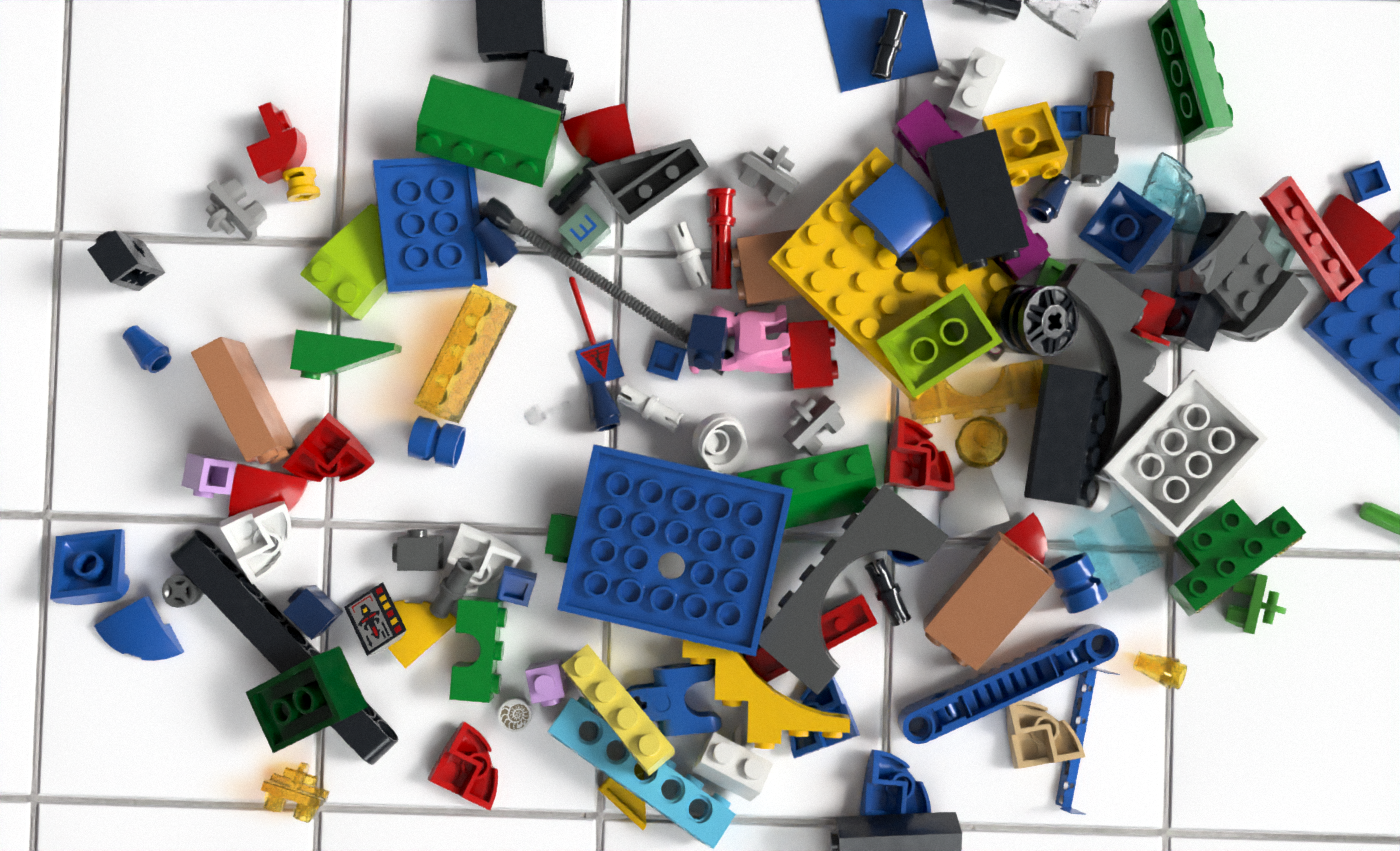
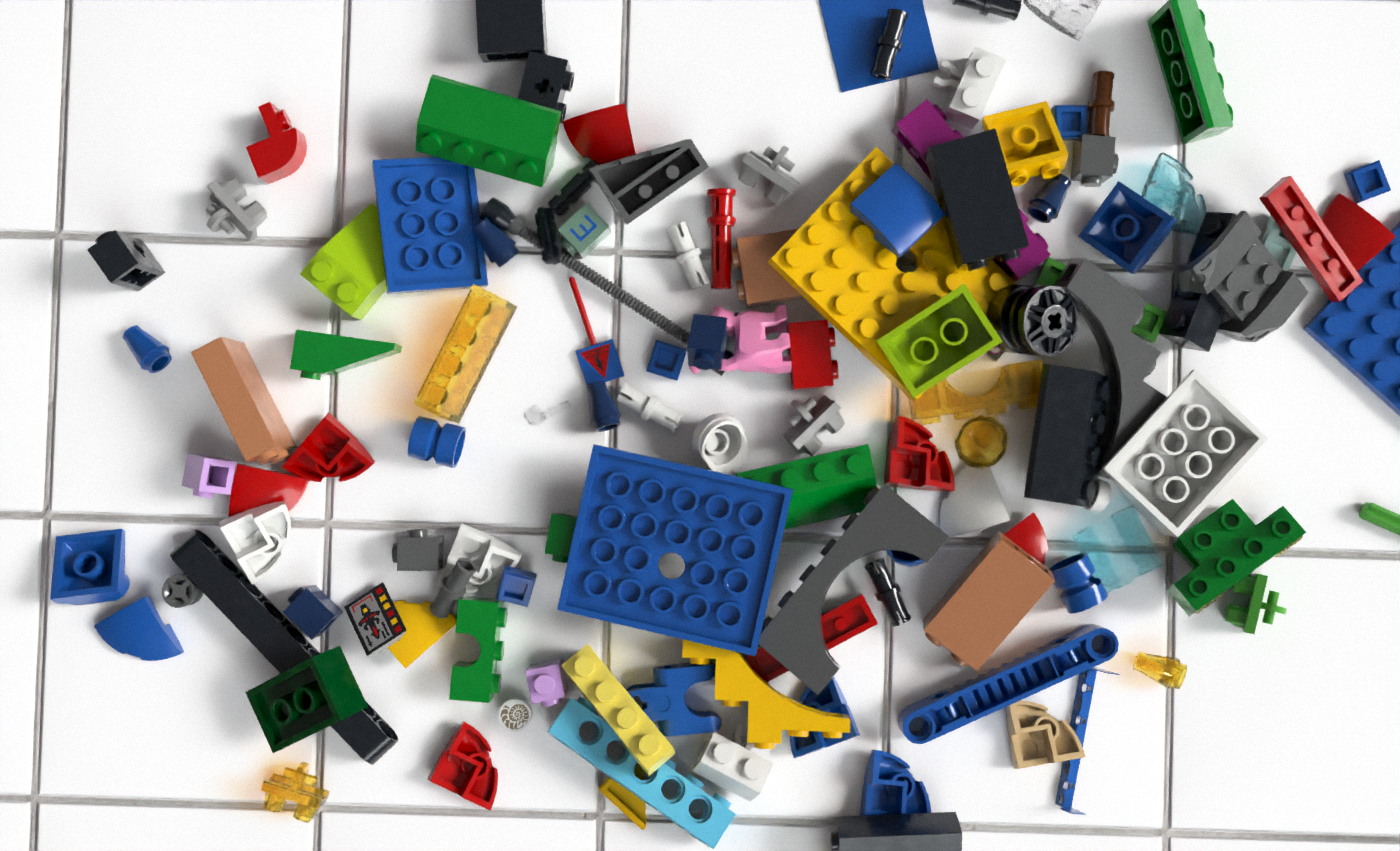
(301, 184): yellow wheel -> none
(548, 236): none -> black axle
(1154, 316): red bracket -> none

